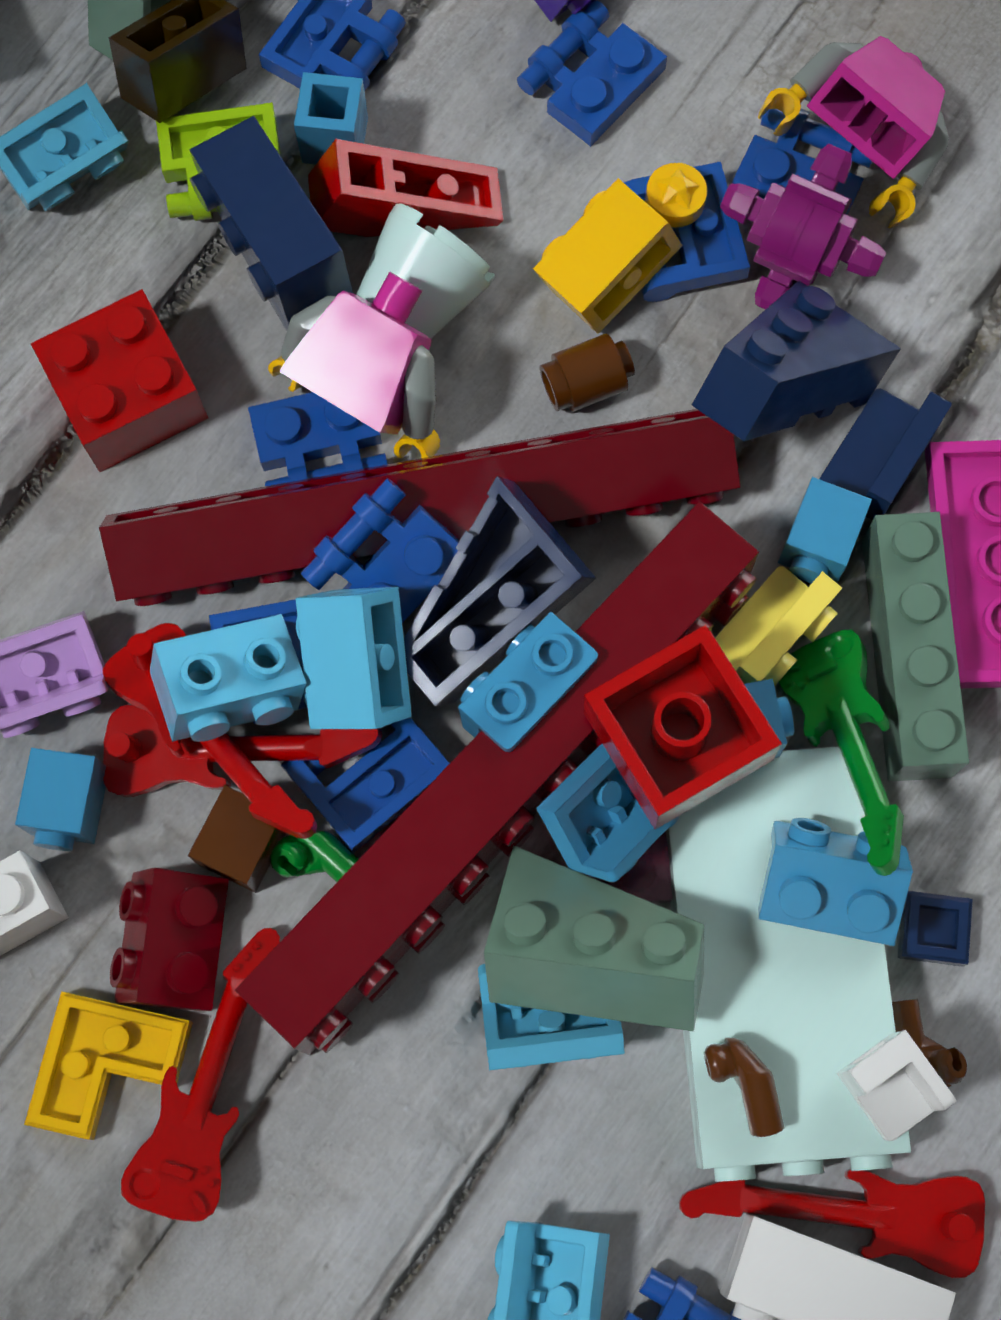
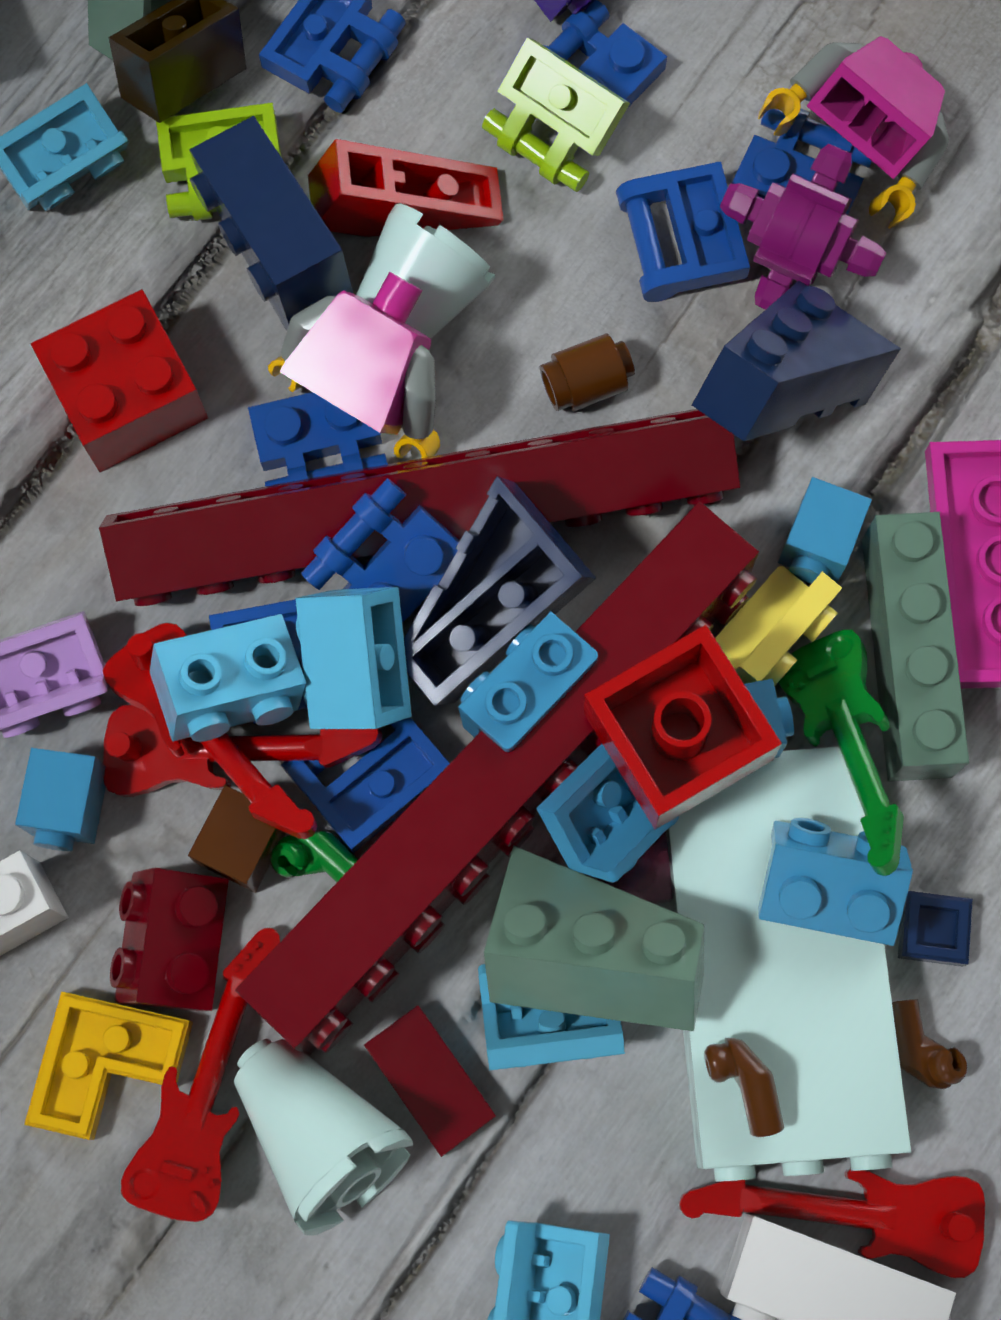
(317, 1134): none -> light aqua cone
(329, 110): dark azure brick -> none
(430, 1080): none -> dark red tile
(563, 99): none -> plate
(607, 255): yellow brick -> none
(677, 193): yellow tile -> none
(884, 447): dark blue panel -> none
(896, 1085): white panel -> none

